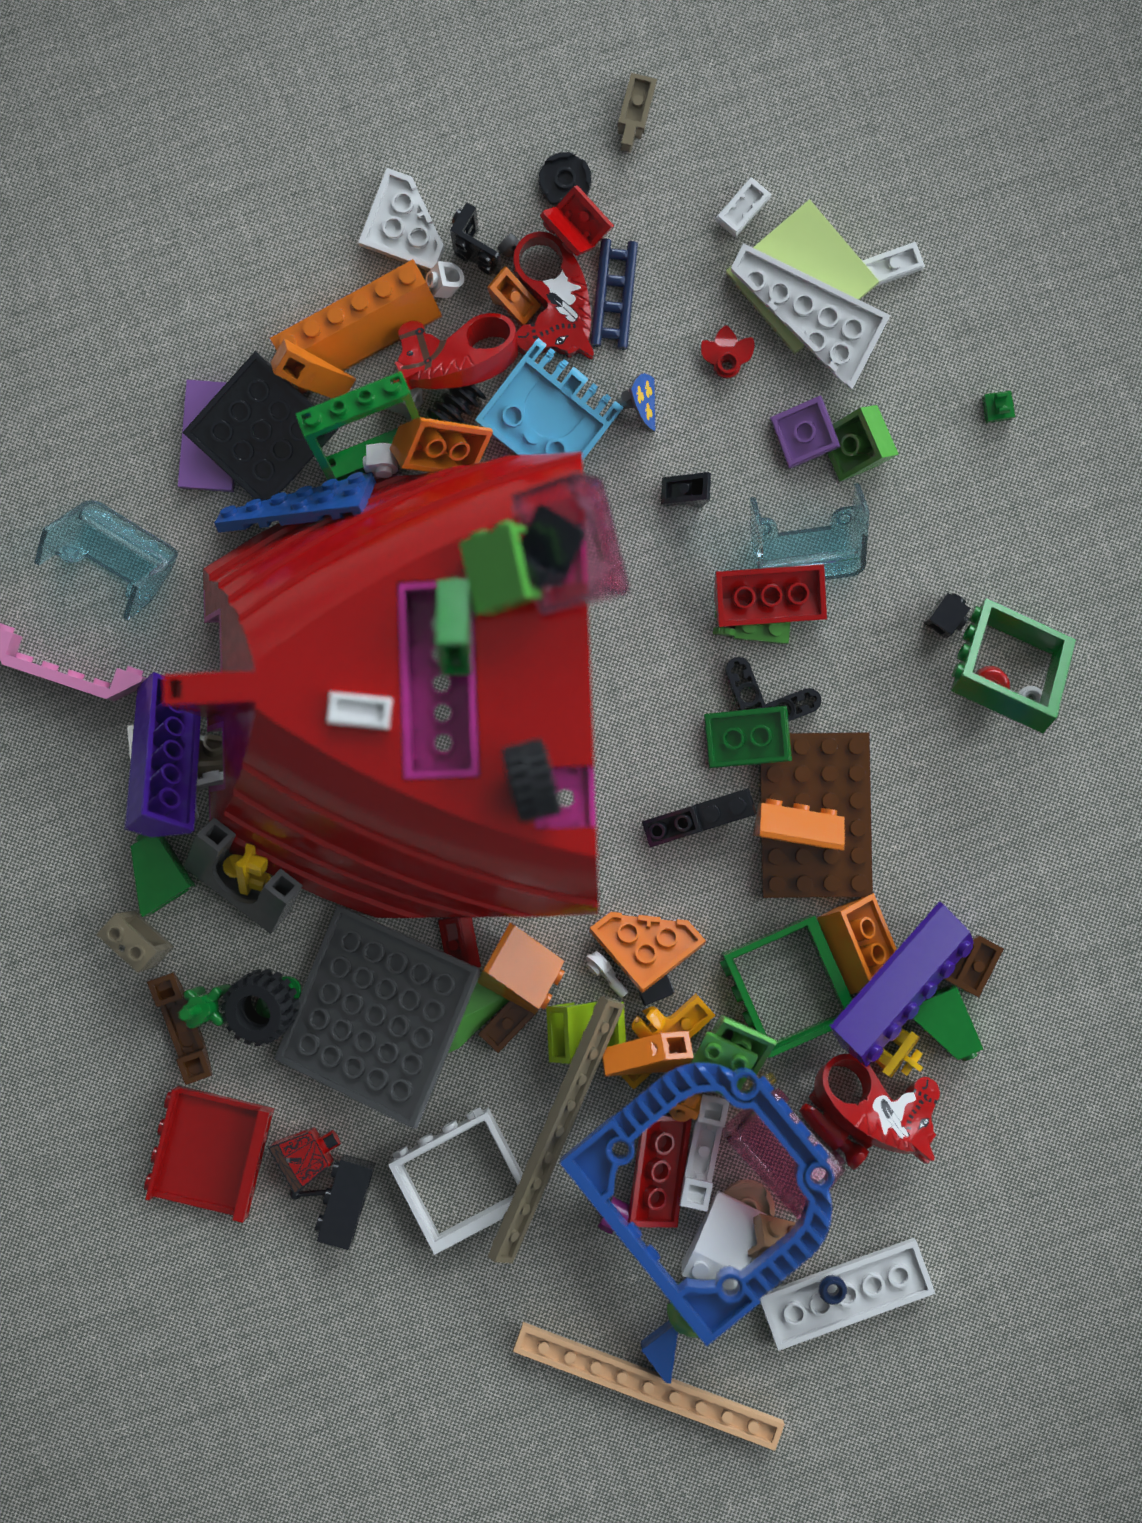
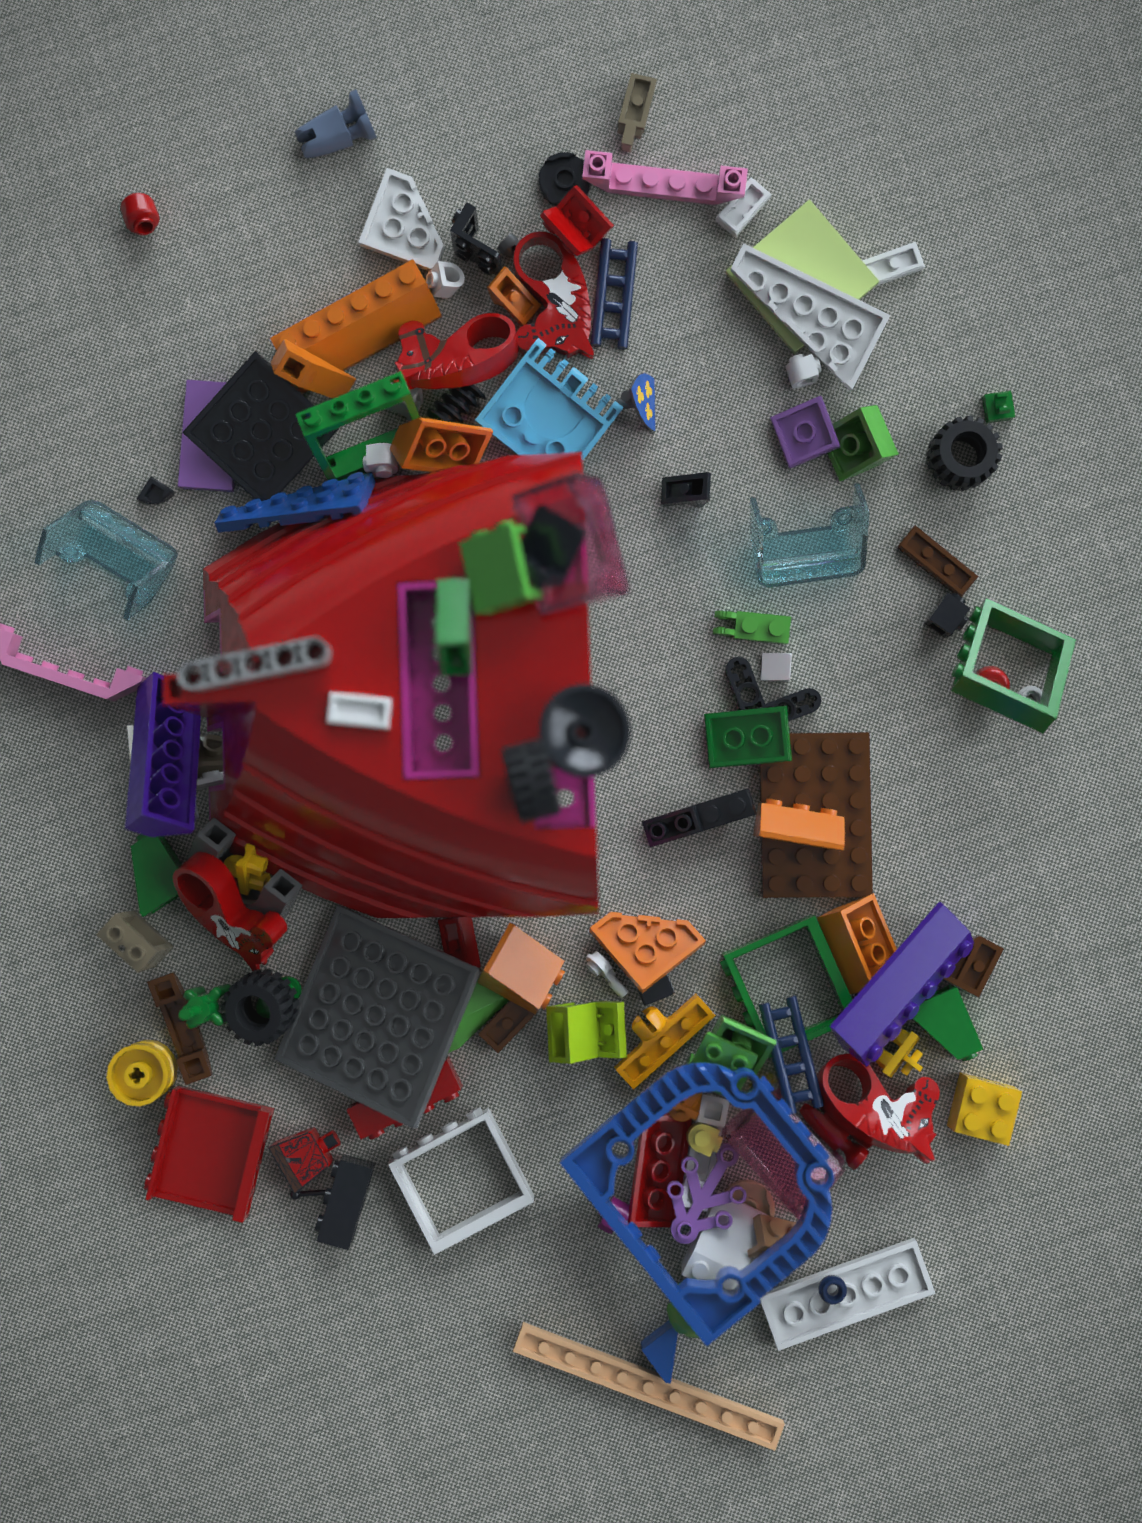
(130, 1084): none -> yellow wheel
(139, 213): none -> red head
(155, 492): none -> black tile
(216, 903): none -> red animal
(240, 663): none -> light grey beam
(329, 132): none -> sand blue piece
(372, 1123): none -> red arch
(555, 1130): dark tan plate -> none
(603, 723): none -> black dish
(648, 1054): orange slope -> none
(663, 182): none -> bright pink slope
(703, 1198): none -> medium lavender plant
(704, 1138): none -> light yellow plate
(727, 349): red plate -> none
(770, 595): red slope -> none
(776, 667): none -> white slope
(800, 1039): none -> dark blue bar
(803, 370): none -> white plate
(937, 561): none -> reddish brown tile
(976, 435): none -> black tyre
(984, 1109): none -> yellow brick

